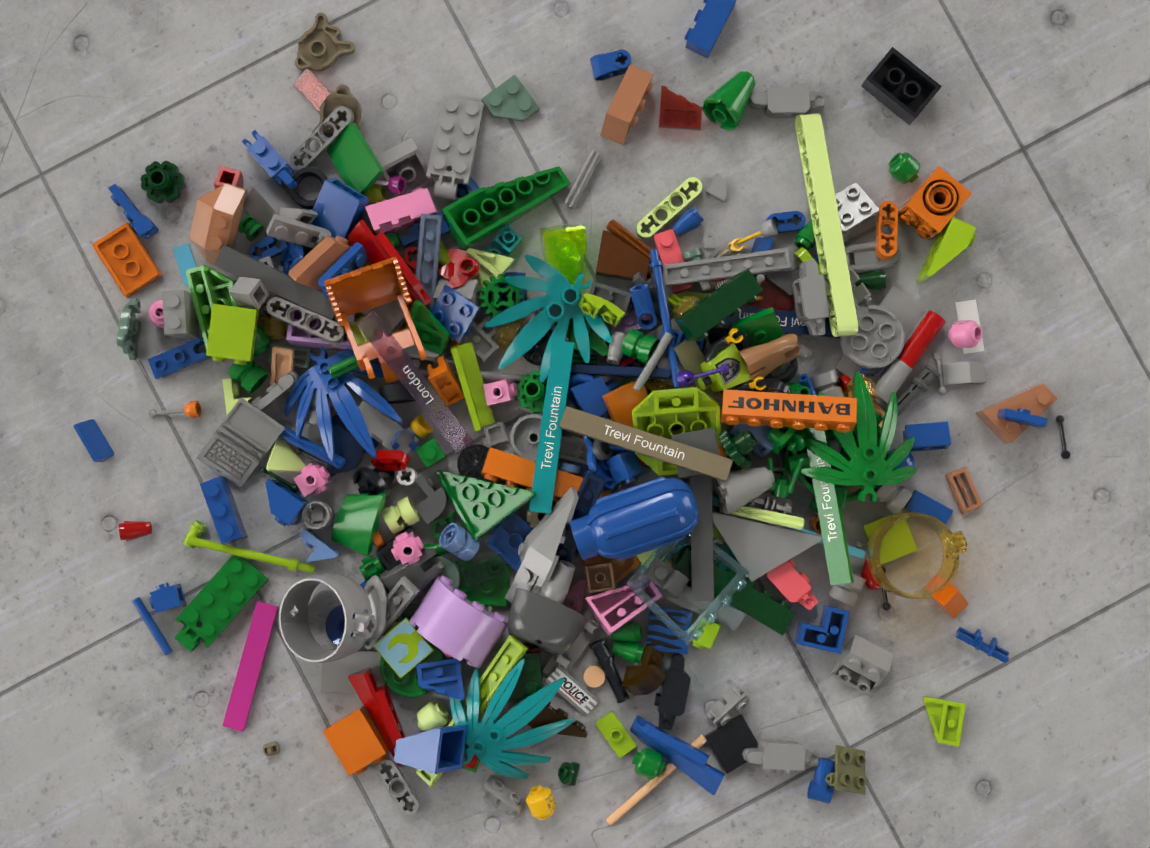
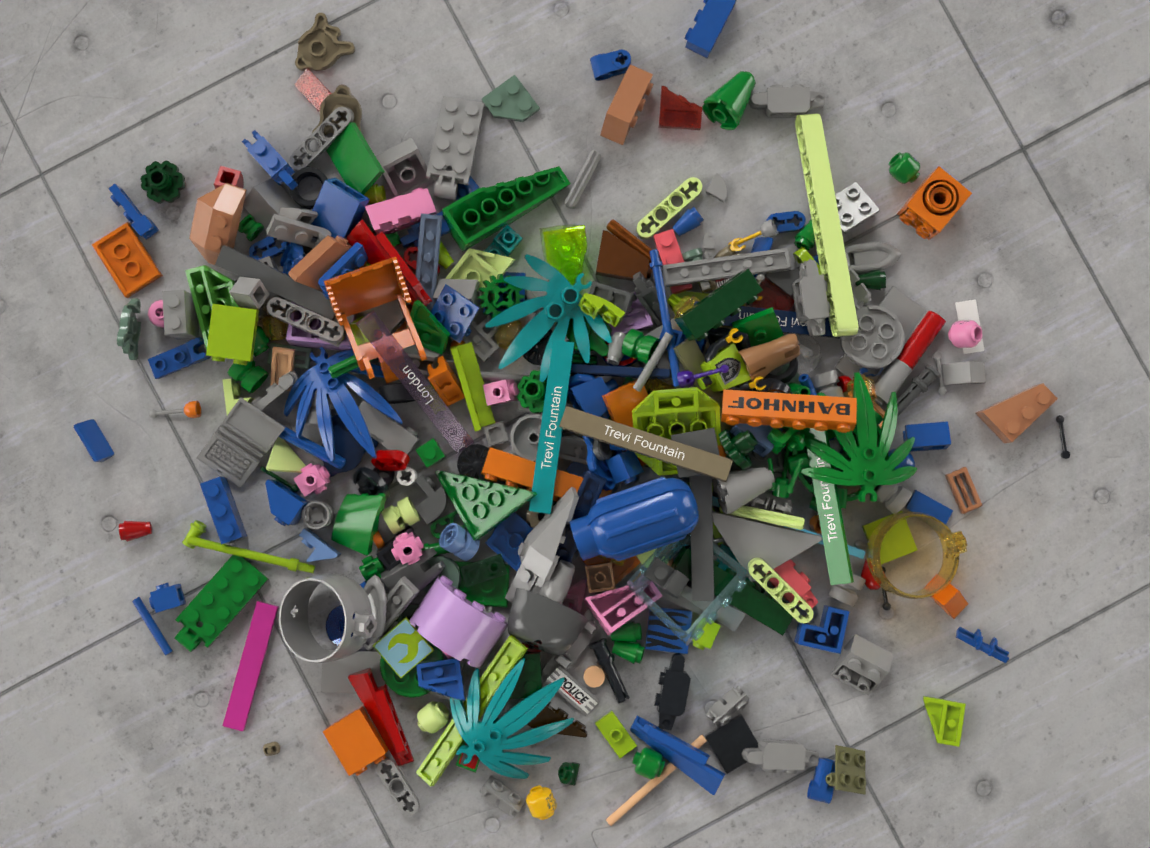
(184, 260): medium azure sticker -> none
(299, 451): black hinge -> none
(395, 184): magenta hinge -> none
(411, 445): blue piece -> none
(421, 427): yellow tile -> none
(433, 750): slope -> none
(456, 269): red plate -> none
(570, 468): medium blue tile -> none
(643, 305): blue piece -> none
(647, 676): dark brown brick -> none
(778, 592): none -> yellowish green beam
(892, 223): orange beam -> none
(901, 86): black brick -> none
(948, 244): lime slope -> none
(1023, 417): blue plate -> none

